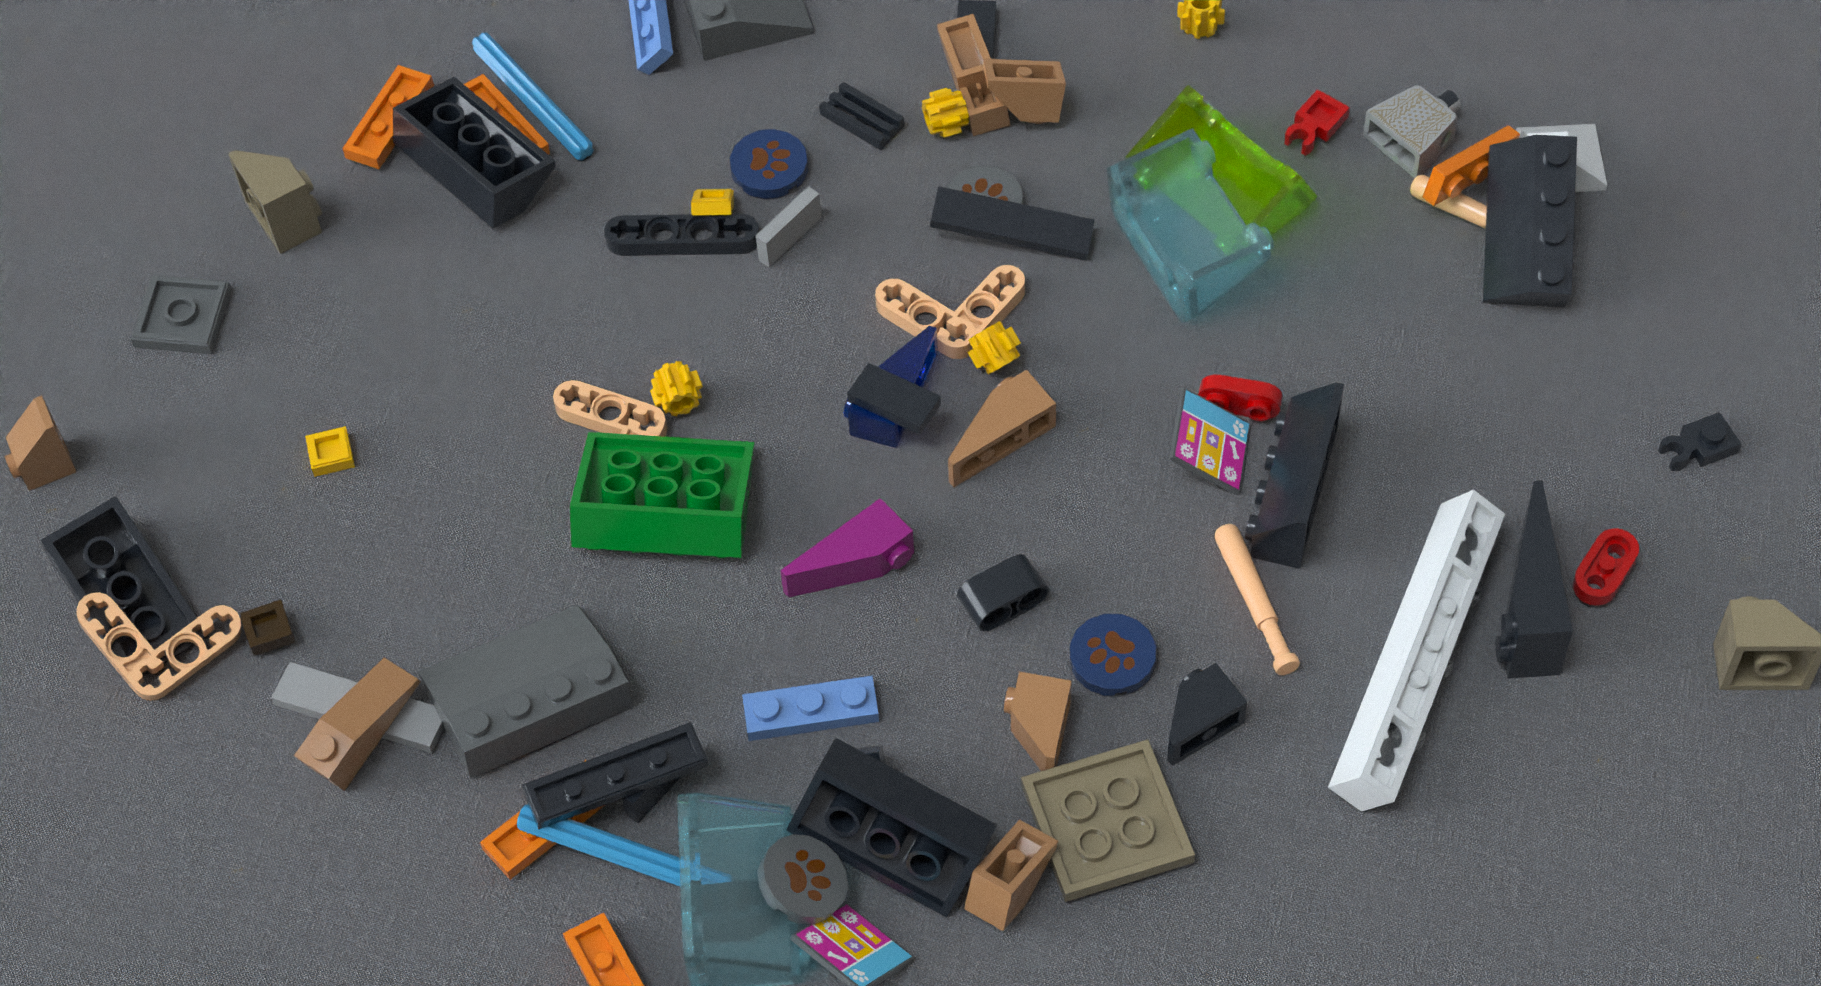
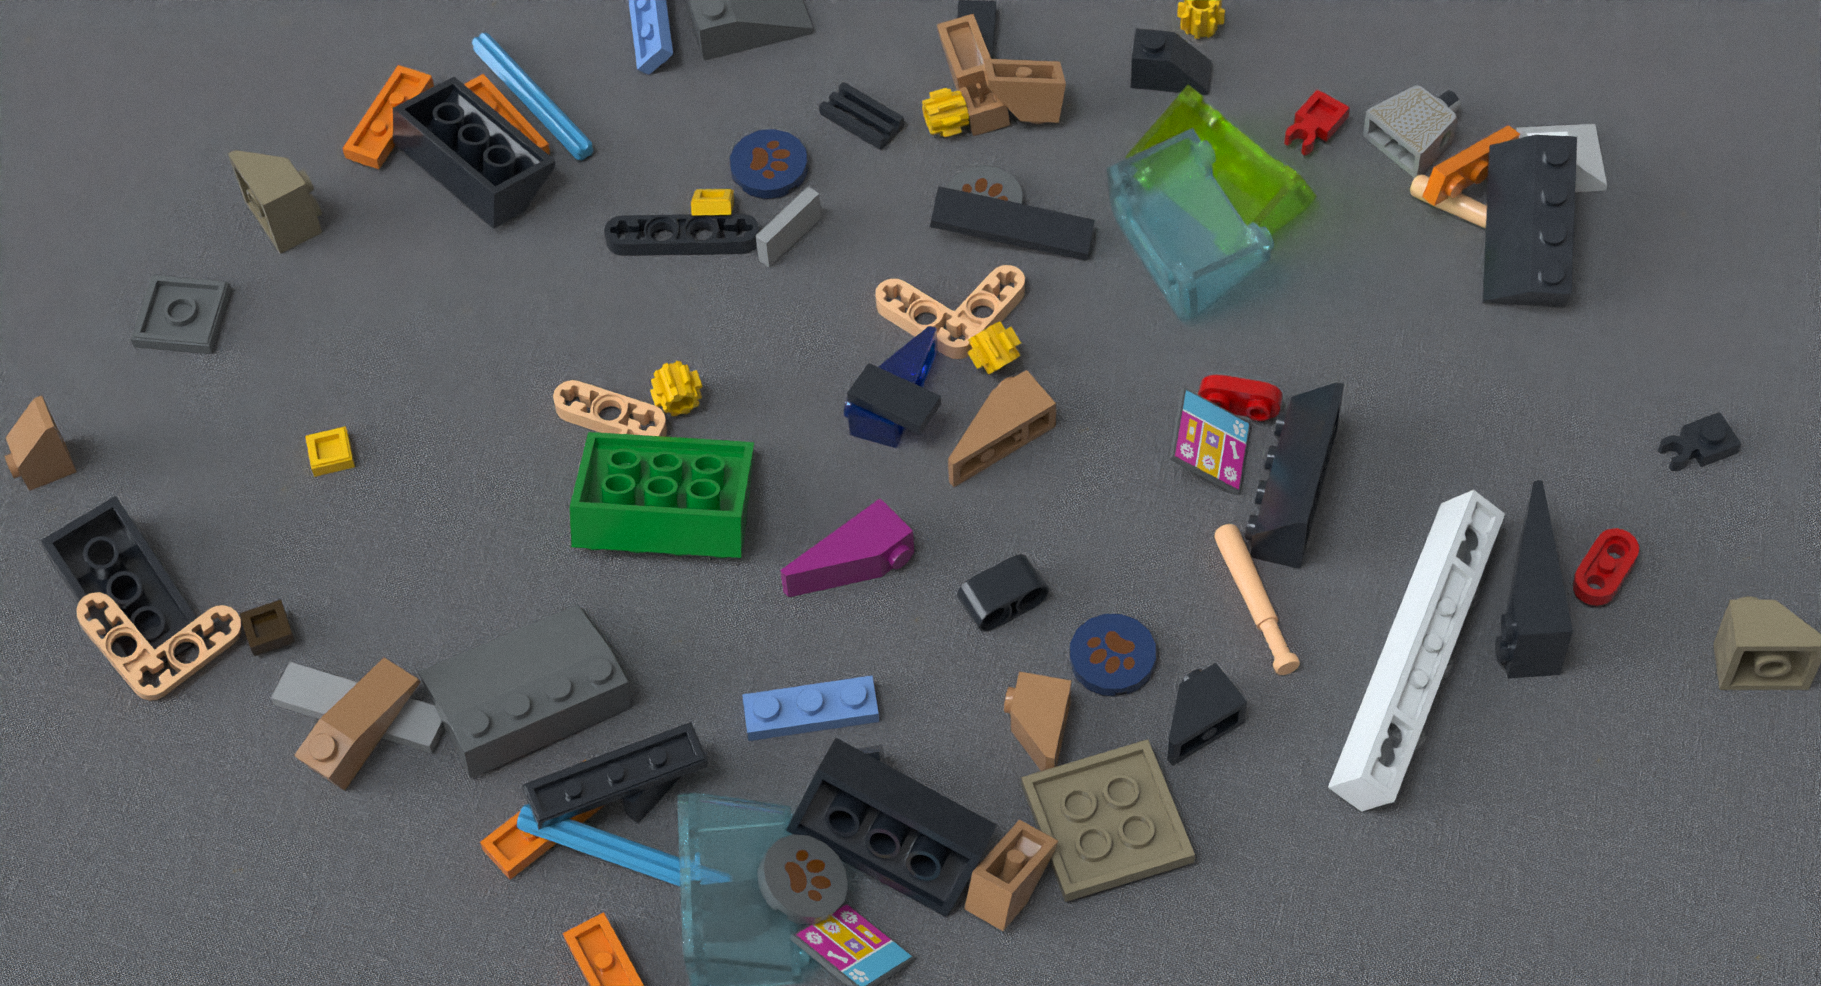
(1167, 63): none -> black slope

